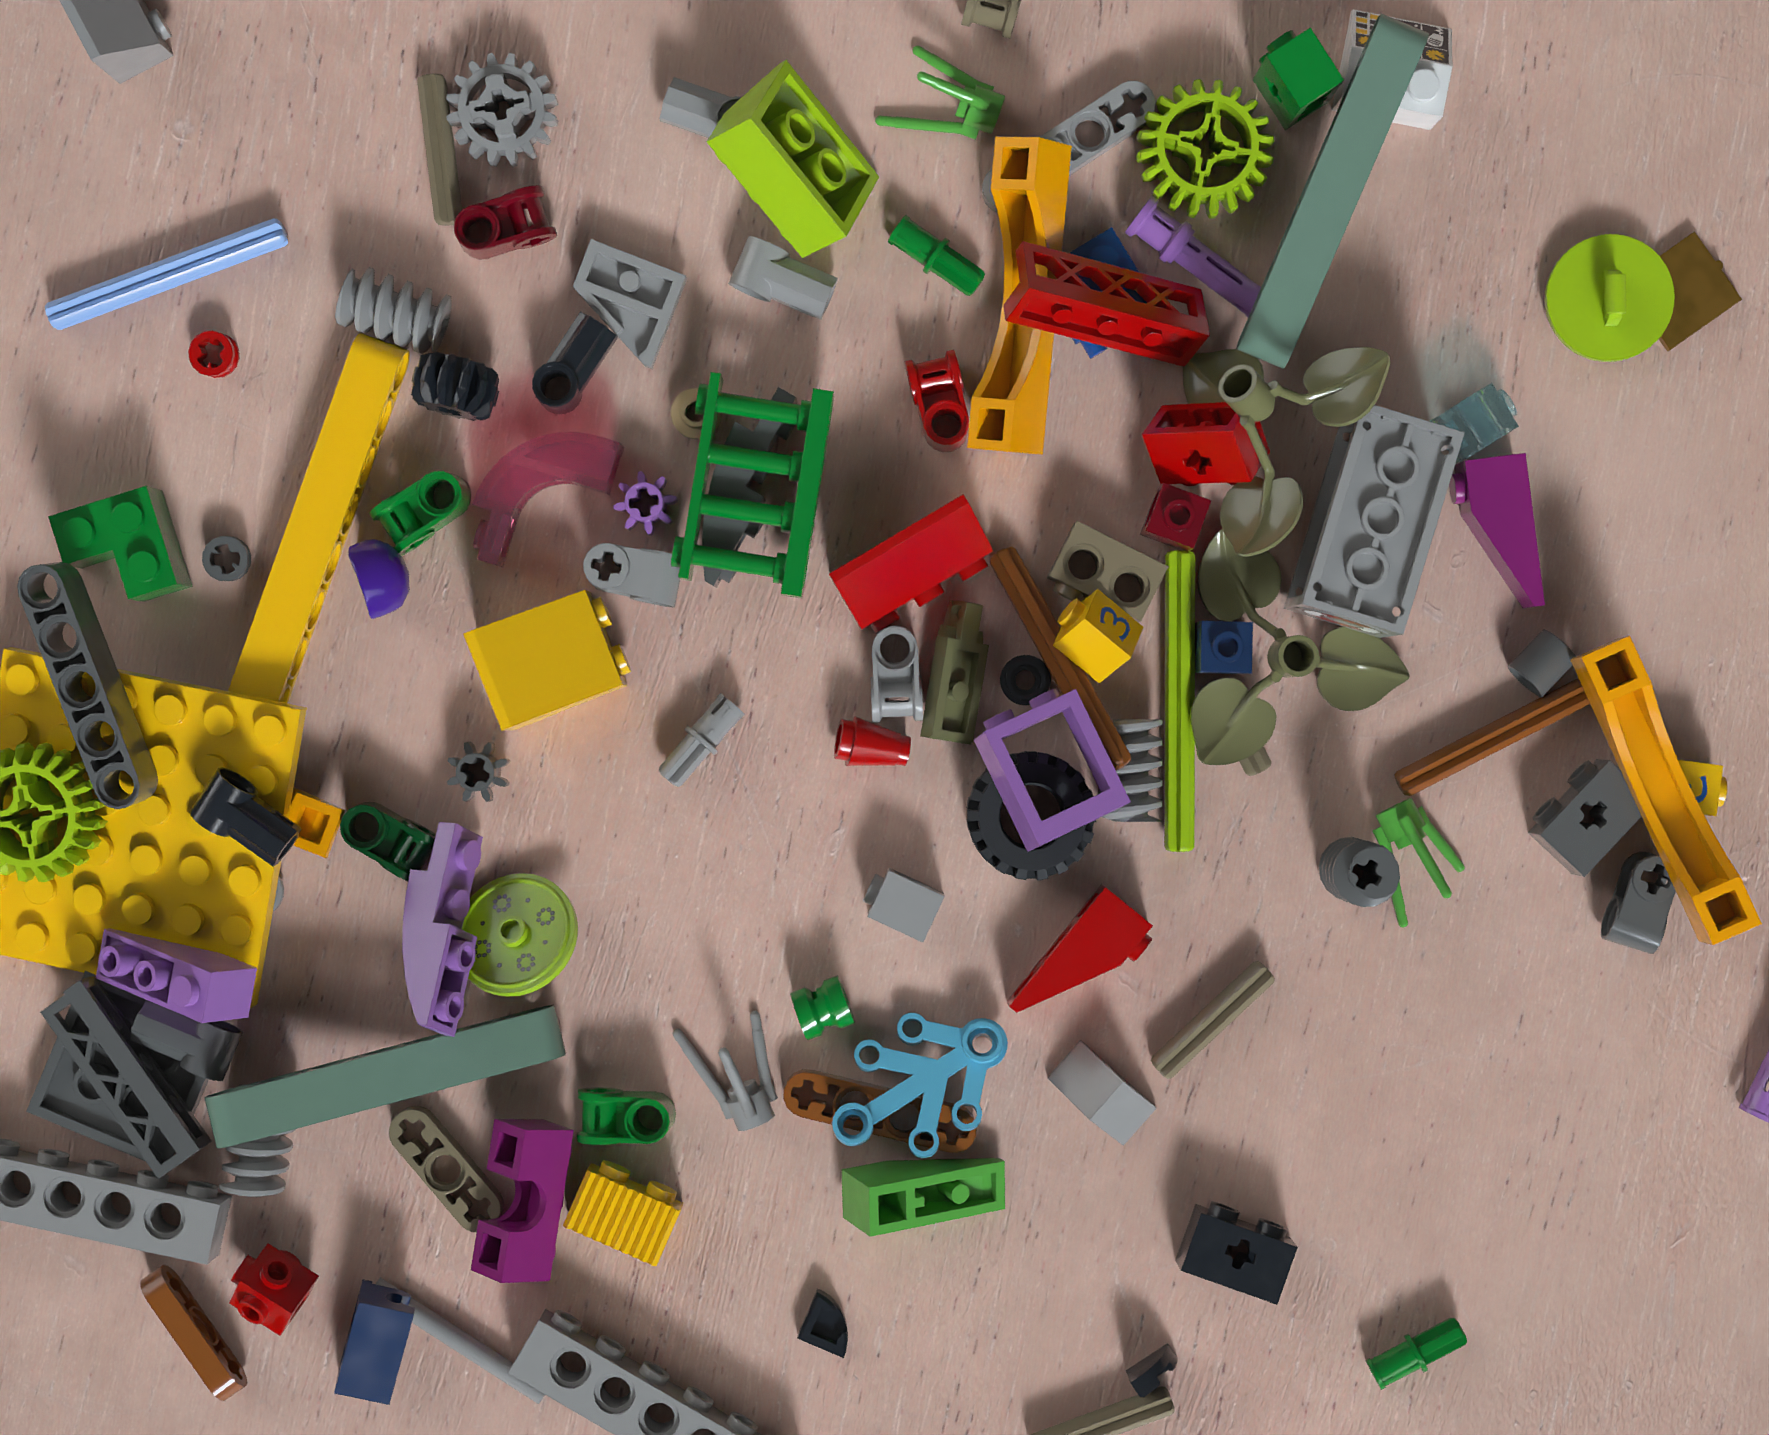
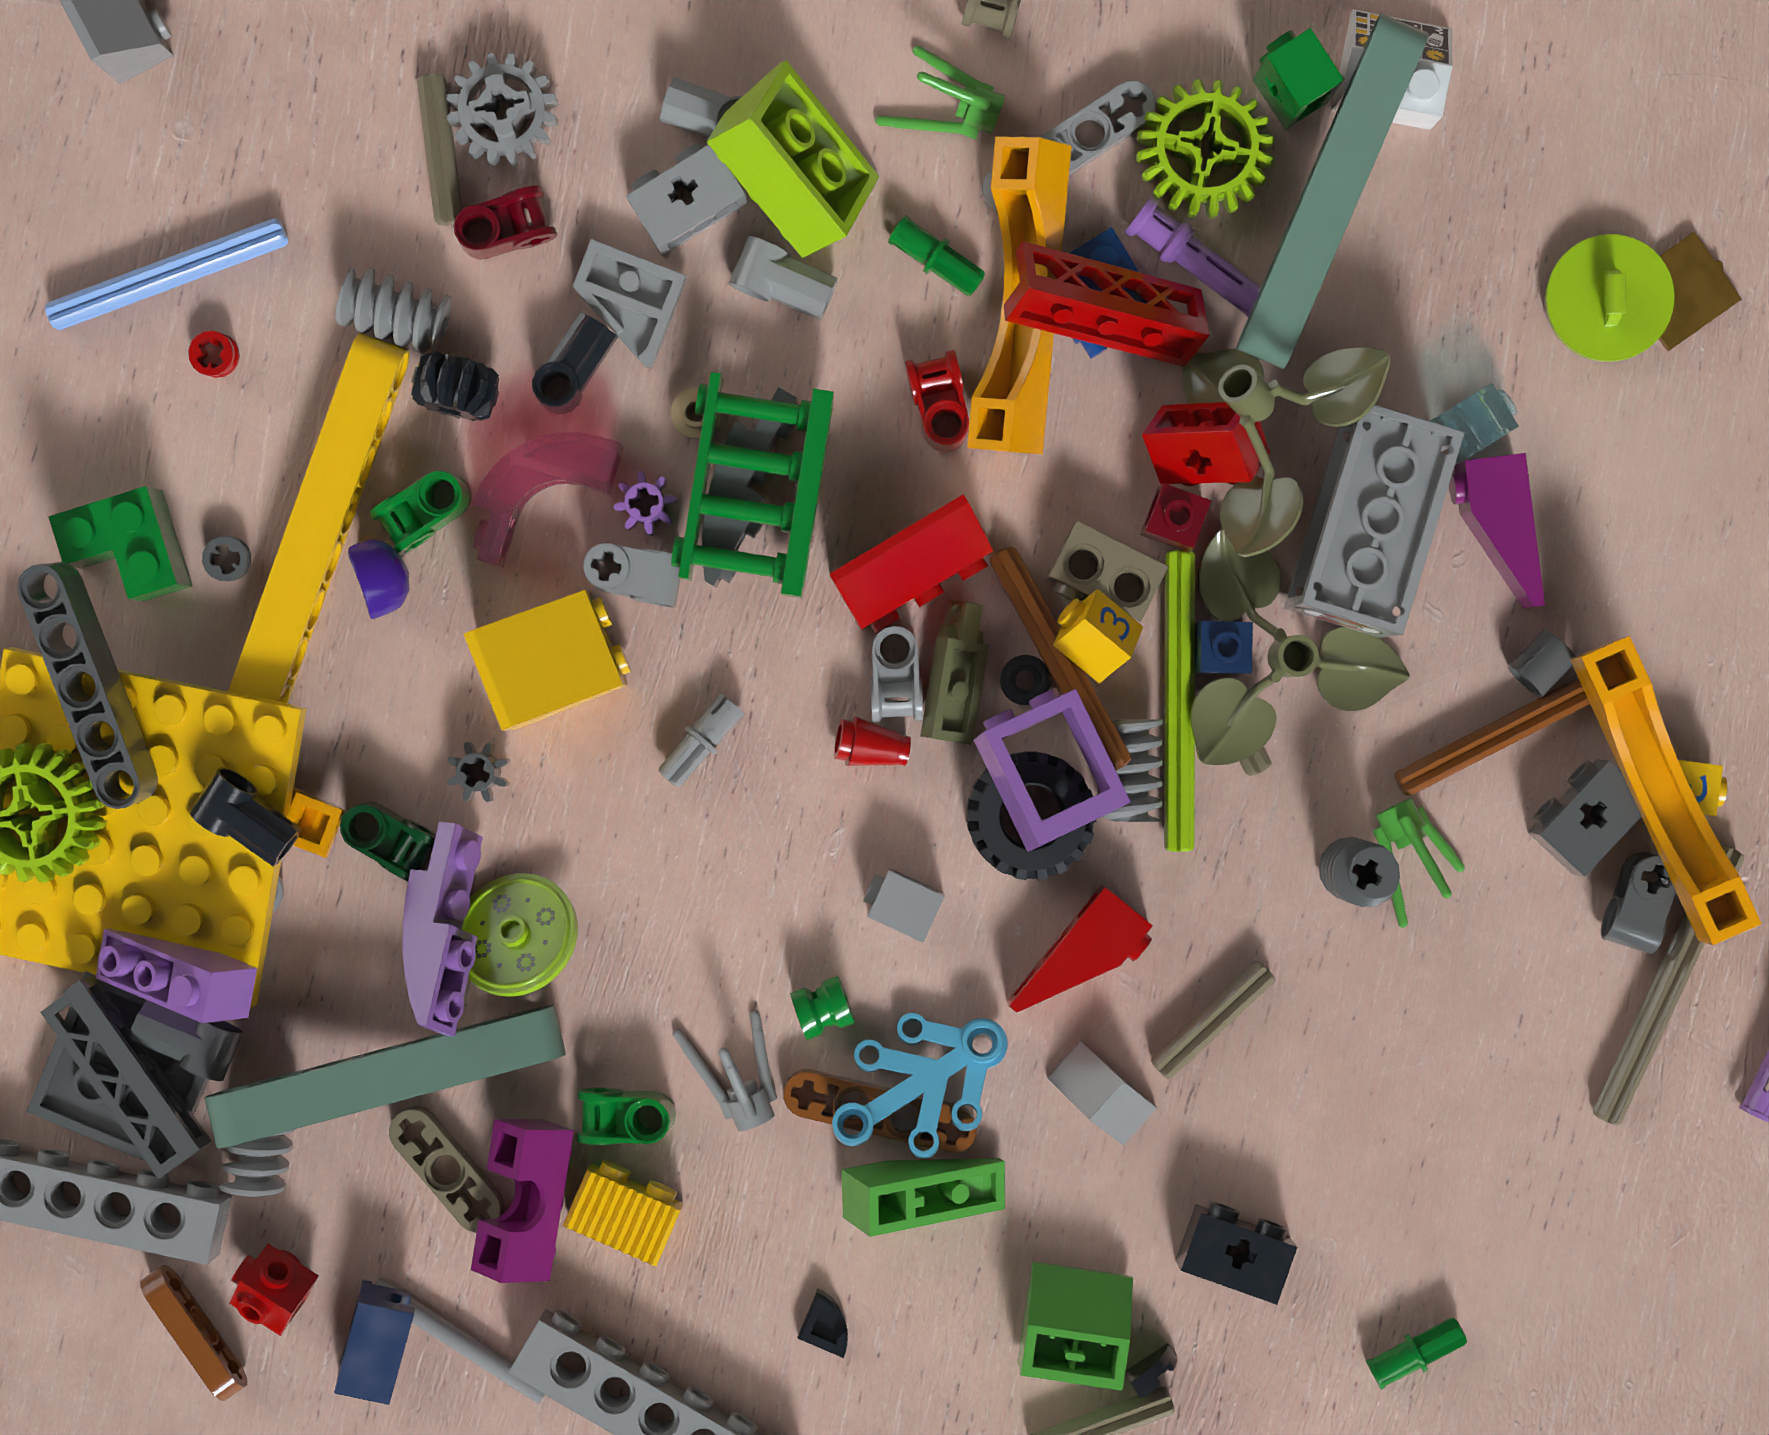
(670, 220): none -> light grey brick
(1076, 1326): none -> bright green slope
(1653, 1017): none -> dark tan axle

